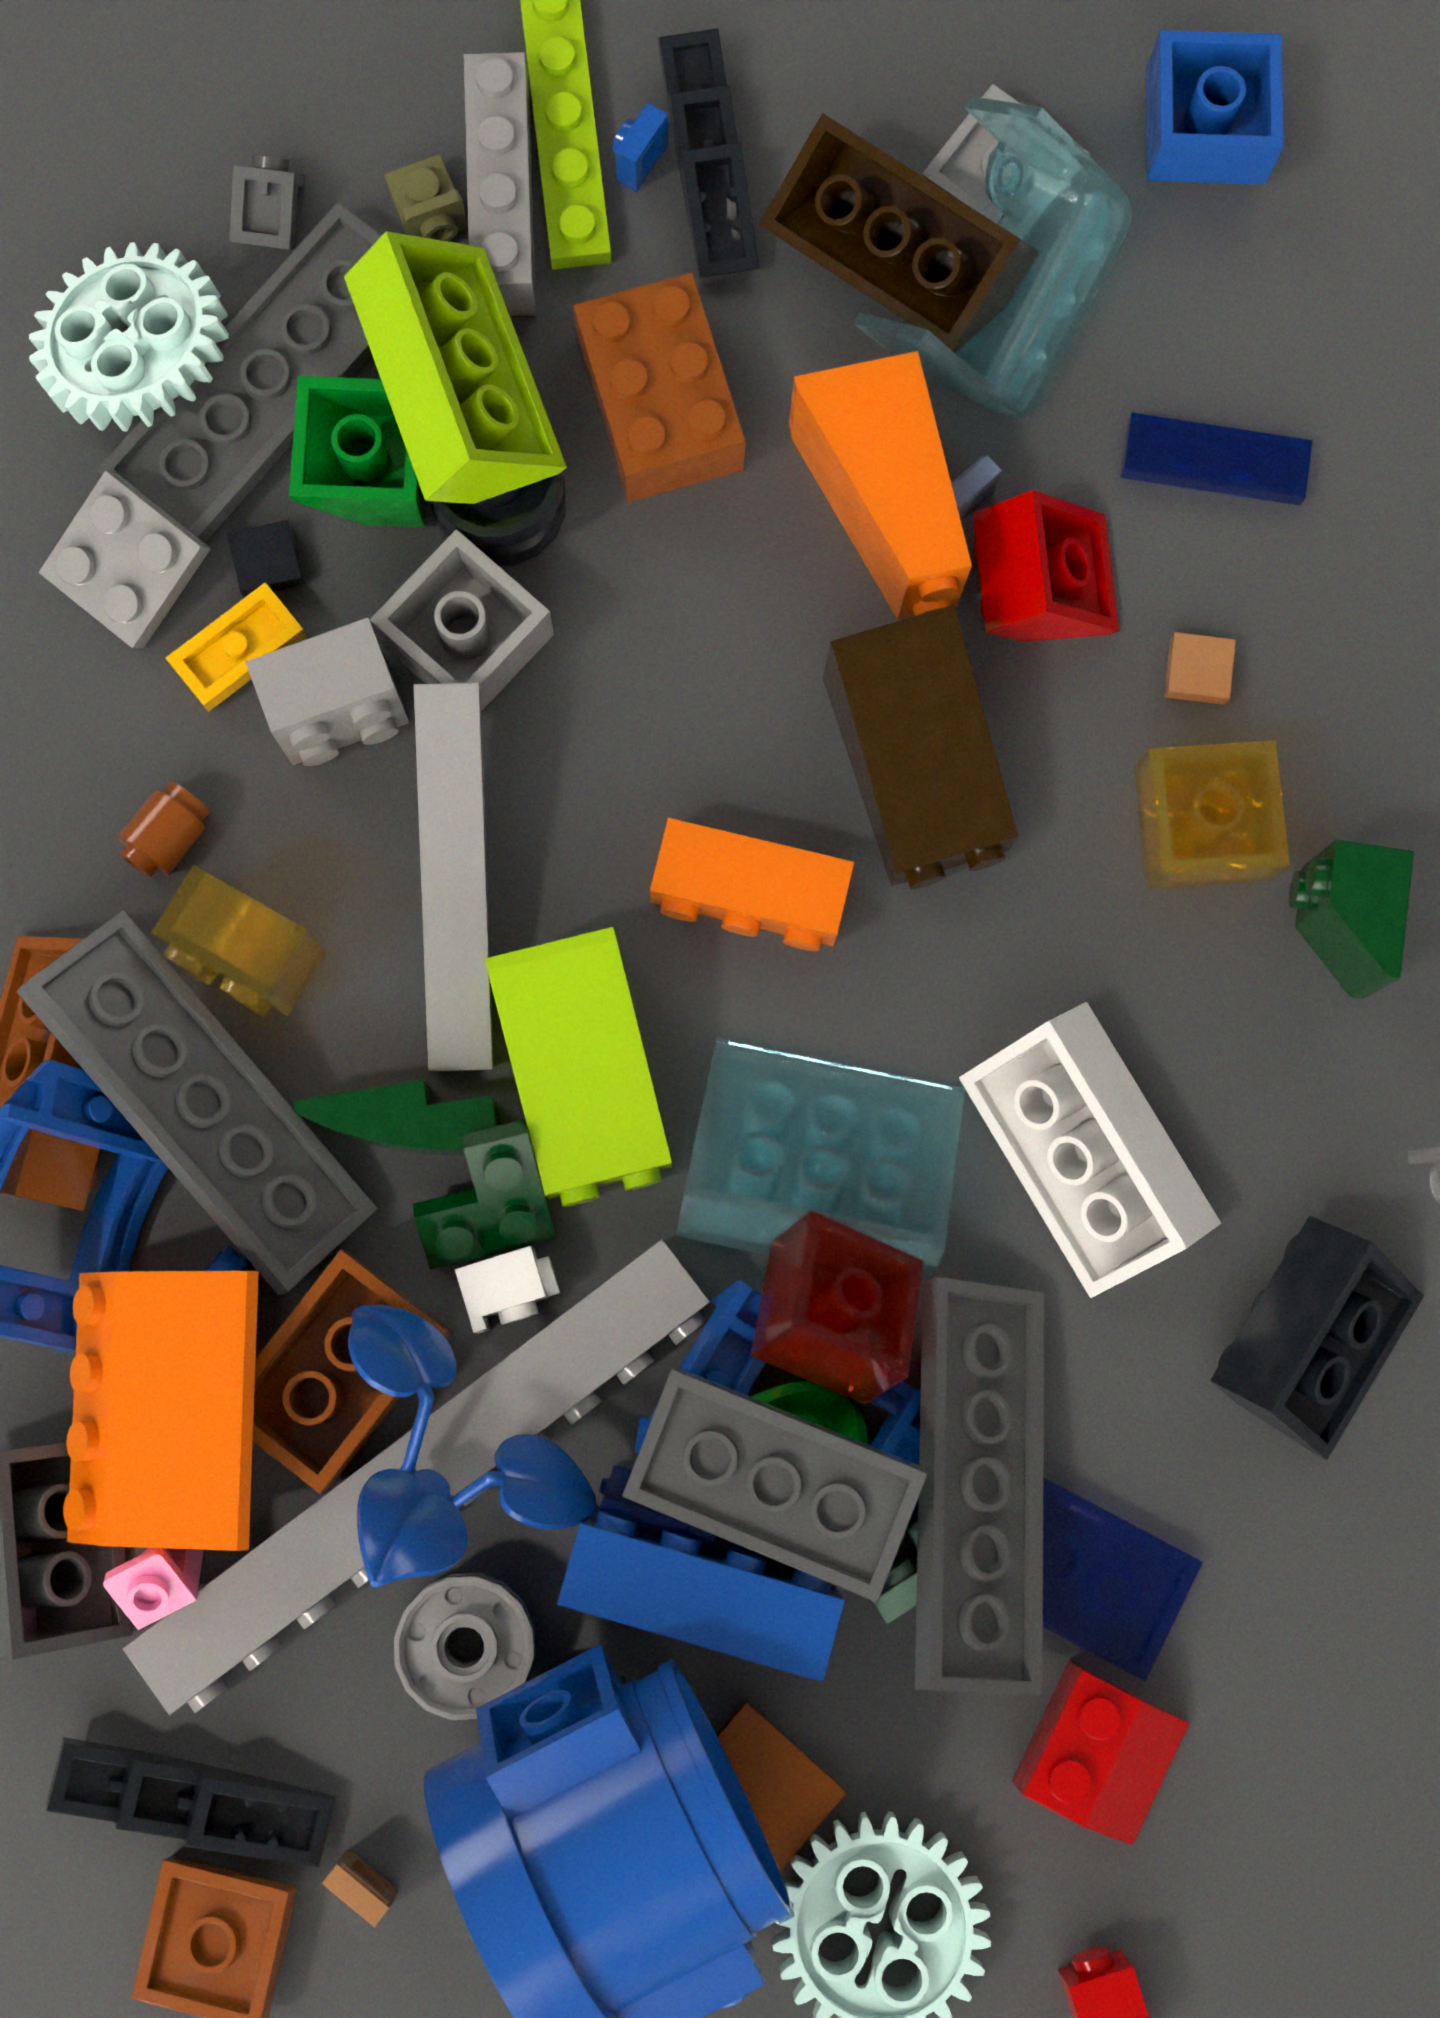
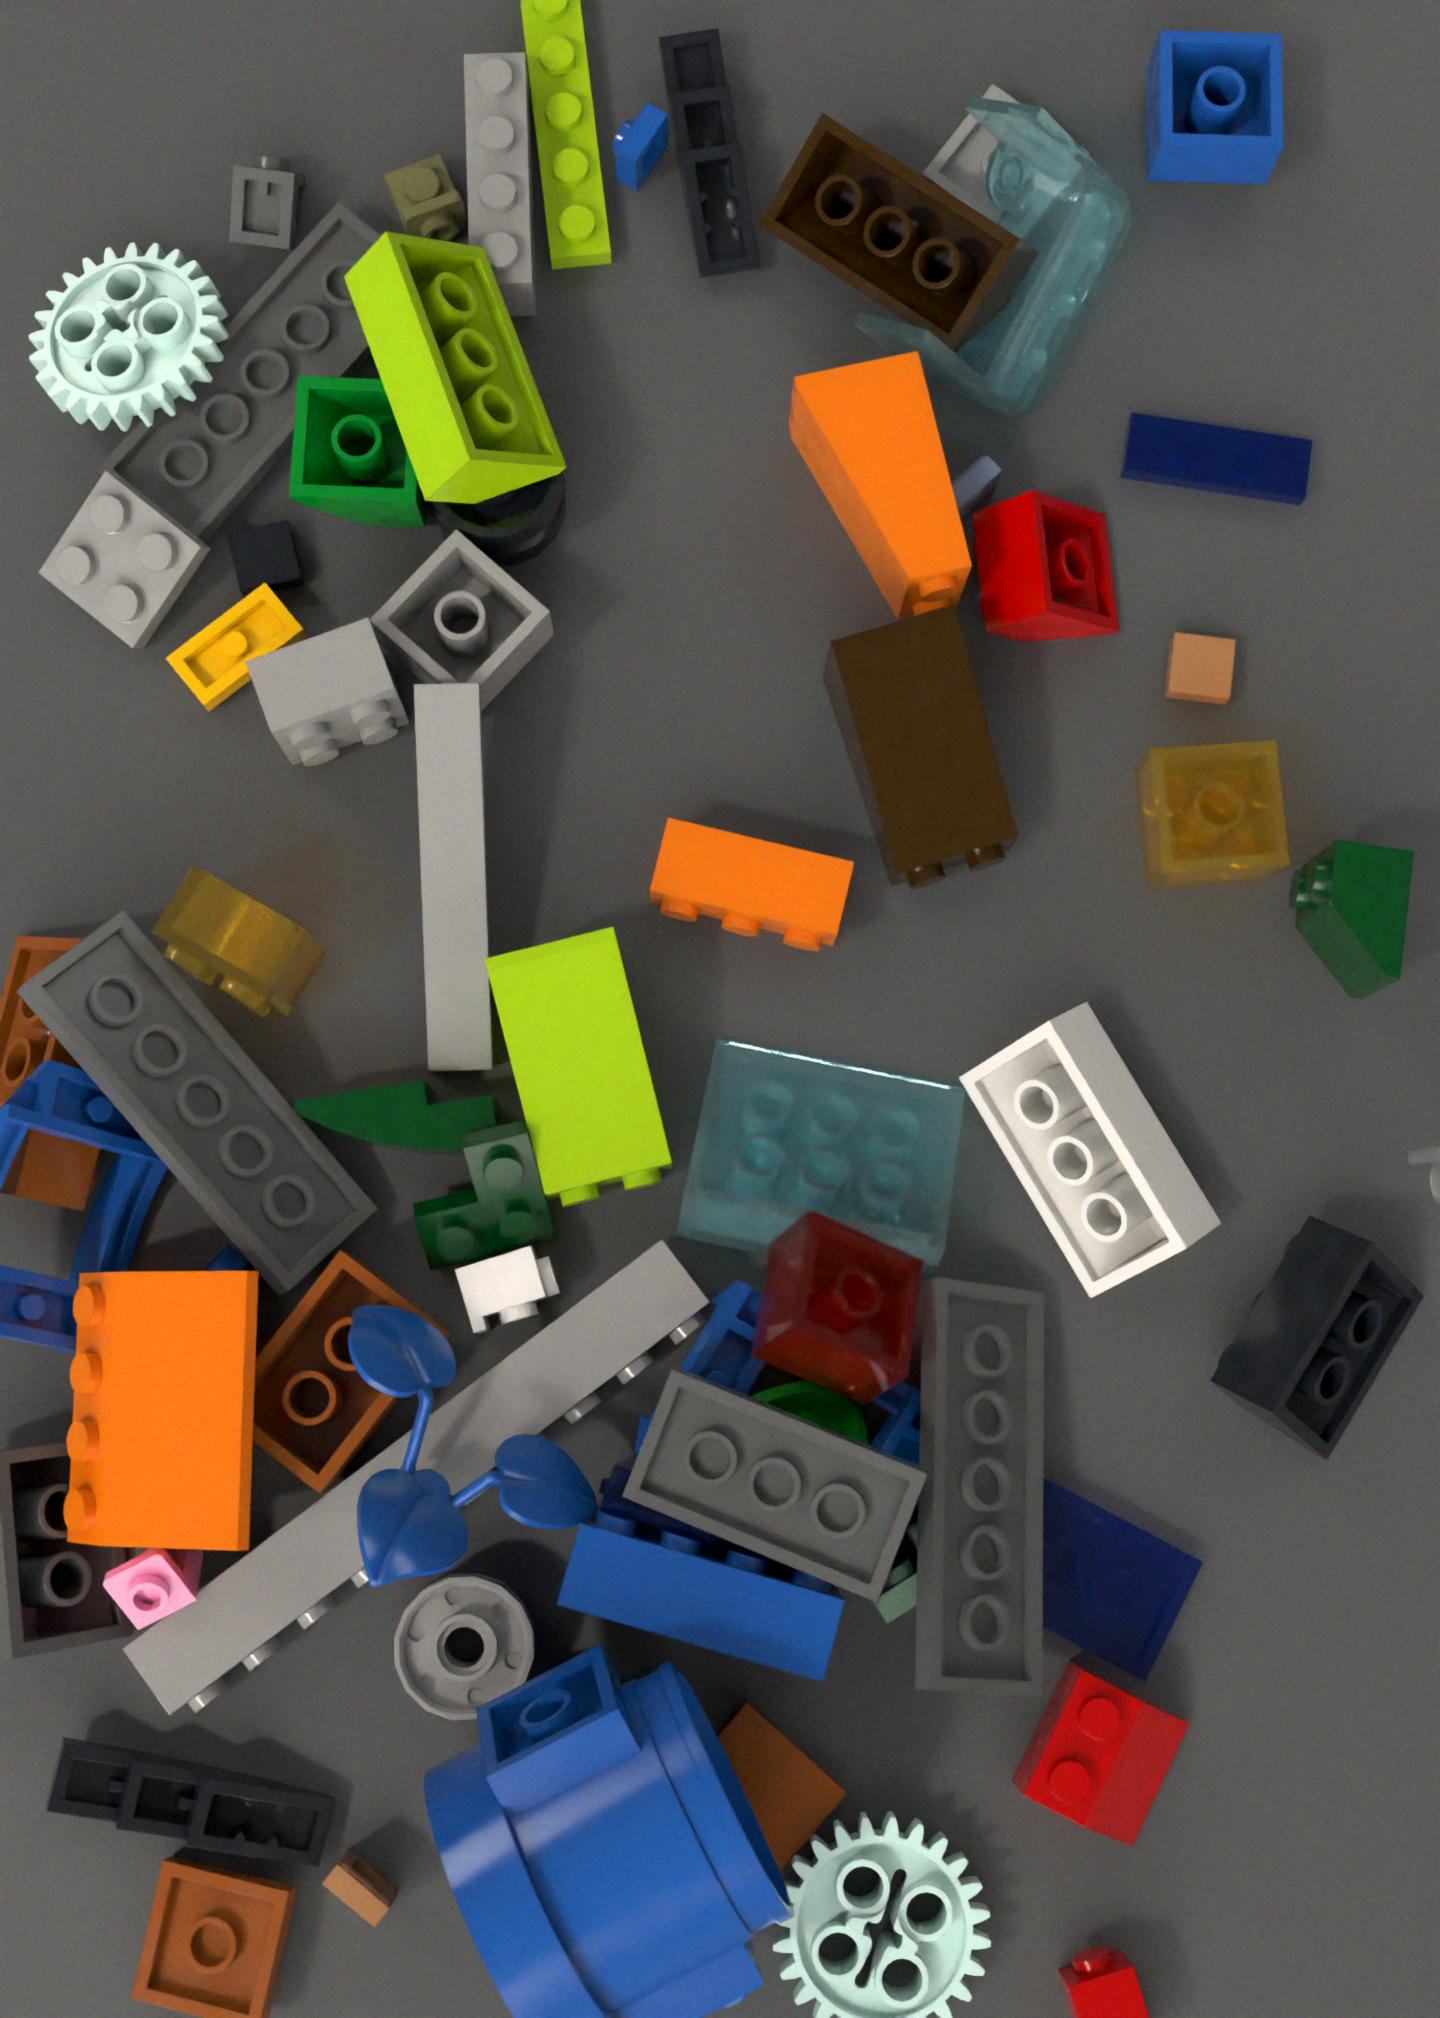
(163, 830): dark orange brick -> none
(659, 387): dark orange brick -> none

